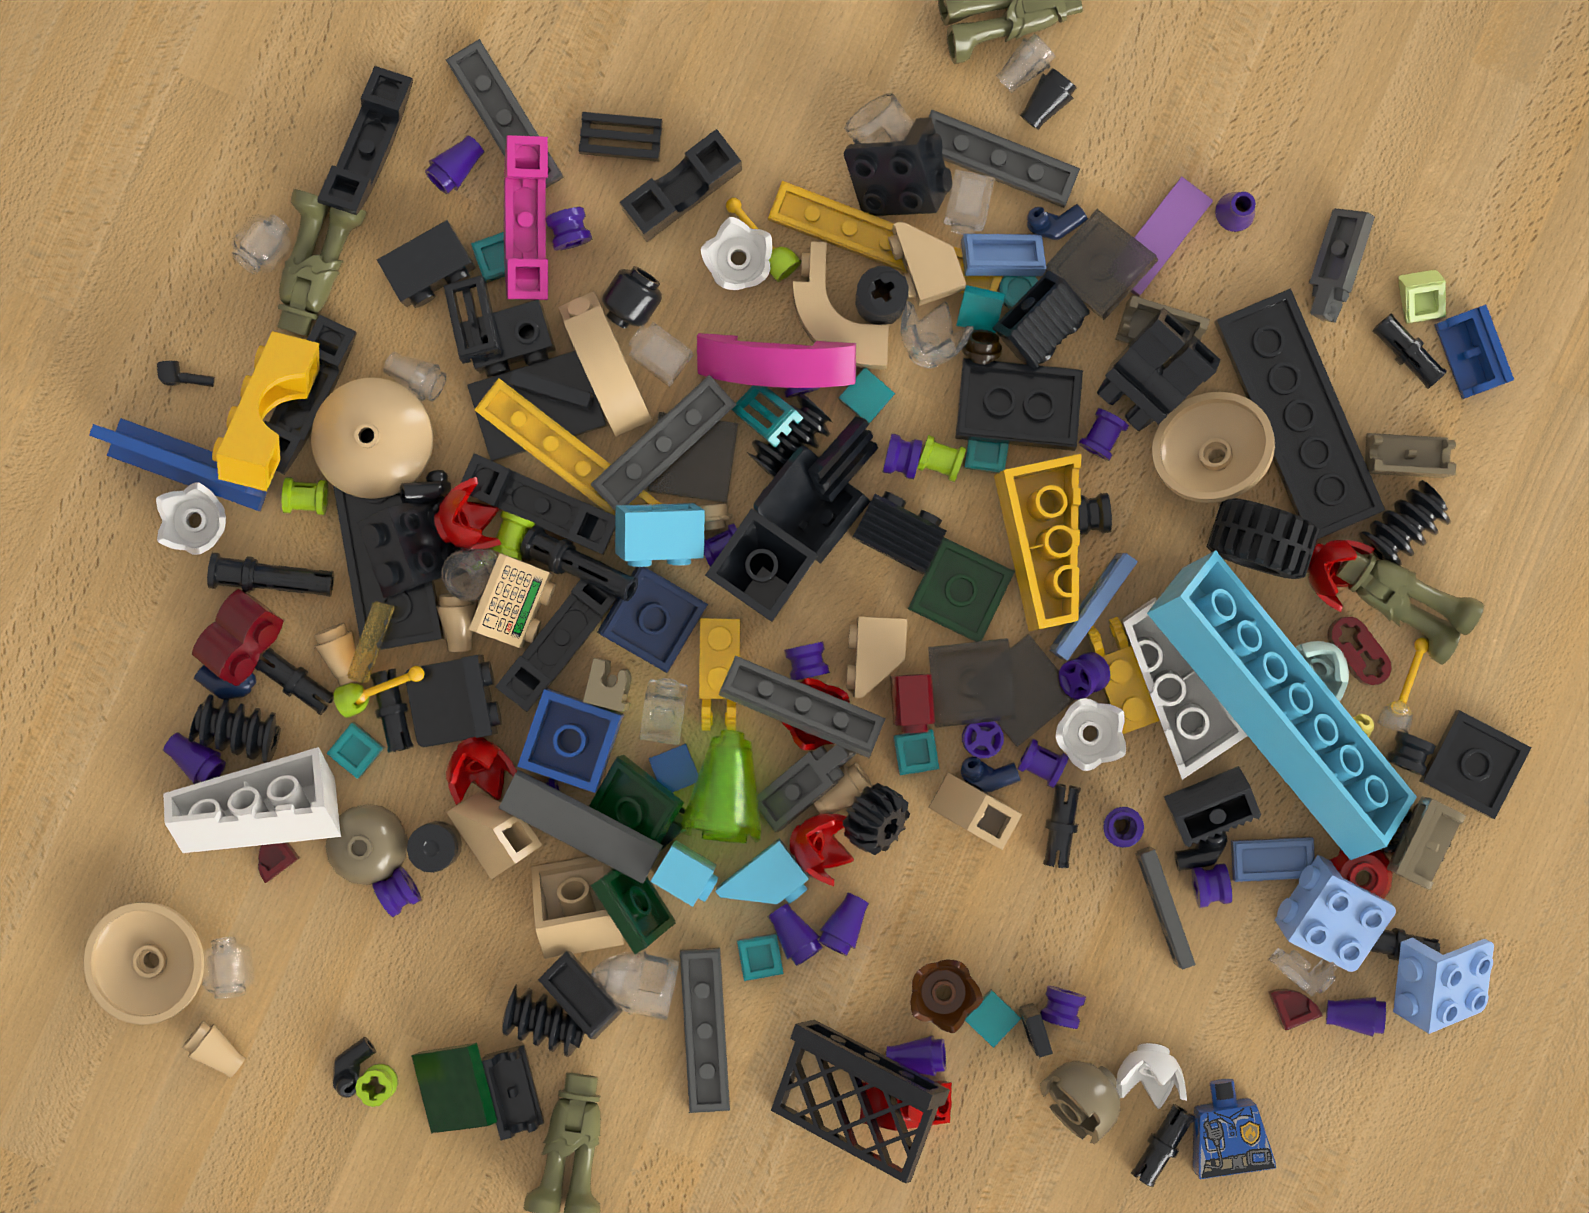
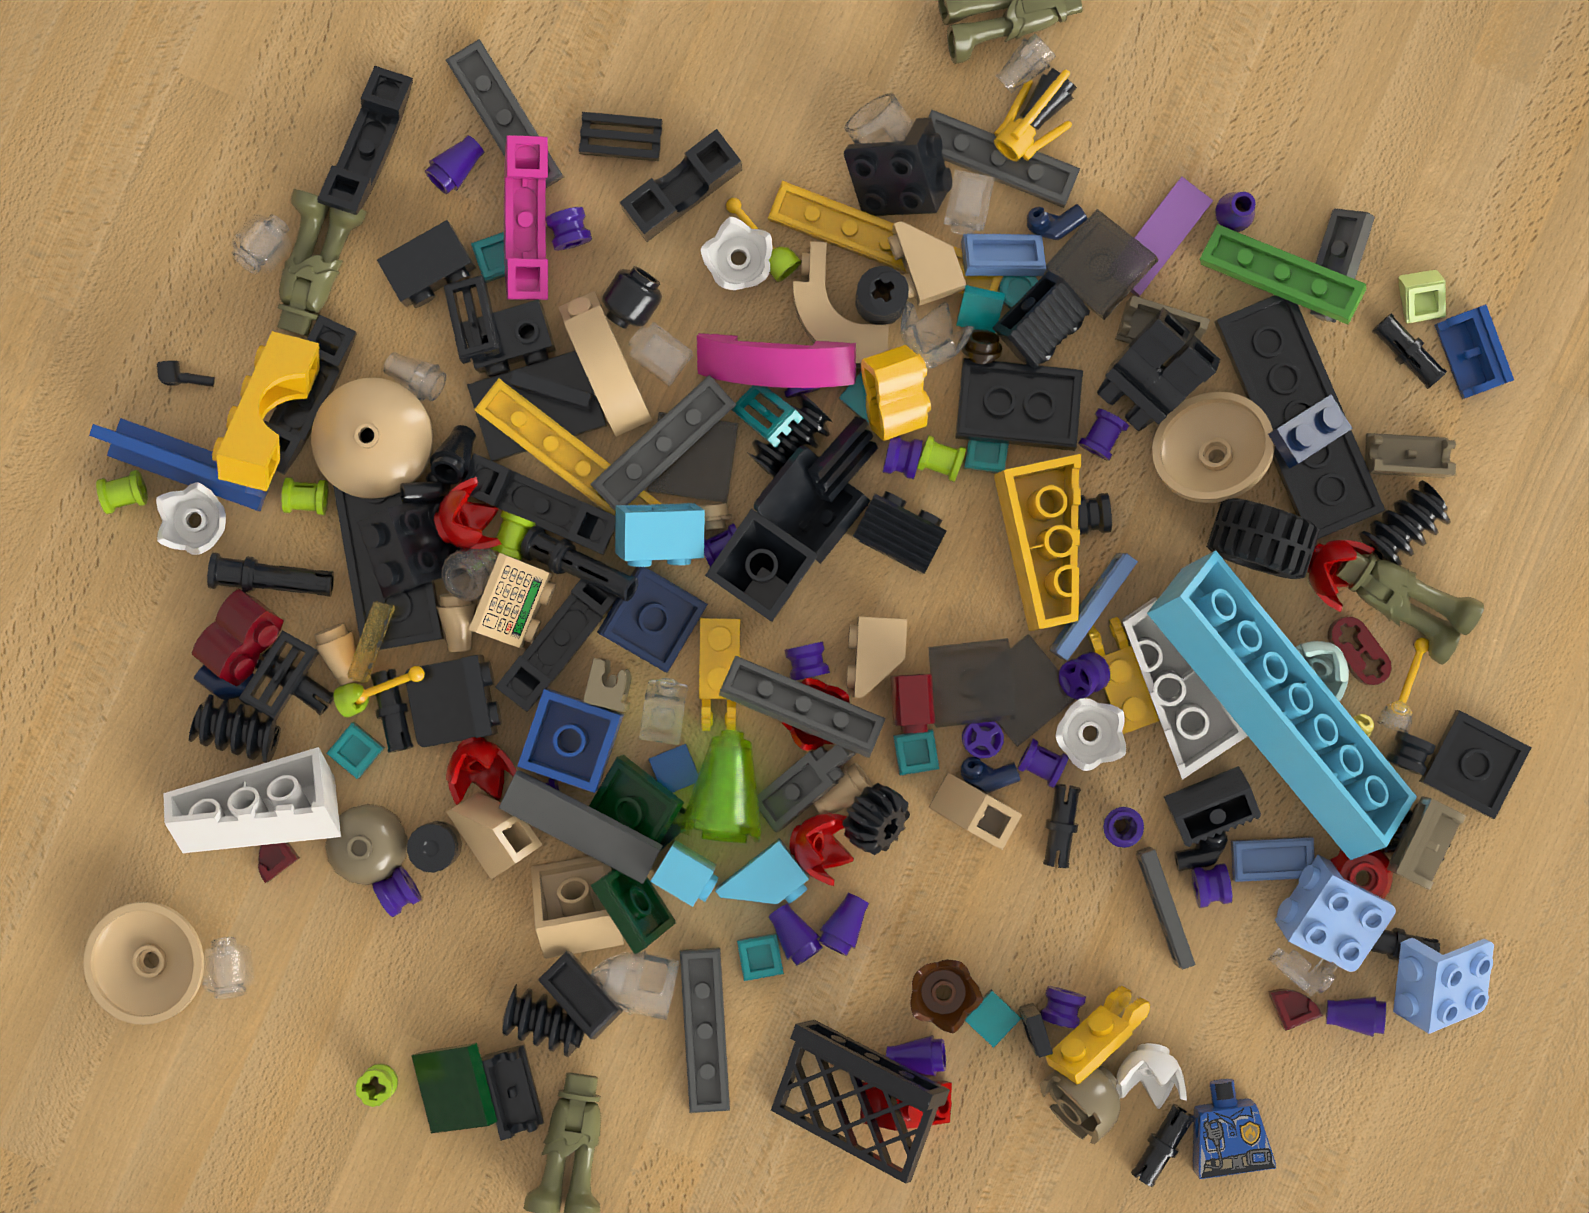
(121, 492): none -> lime bush
(194, 759): dark purple cone -> none
(213, 1049): tan cone -> none
(261, 705): none -> black tile
(347, 1066): black arm -> none
(453, 457): none -> black cone
(895, 392): none -> yellow brick
(961, 590): dark green tile -> none
(1016, 137): none -> yellow plant
(1098, 1035): none -> yellow hinge
(1283, 274): none -> bright green plate
(1310, 431): none -> plate

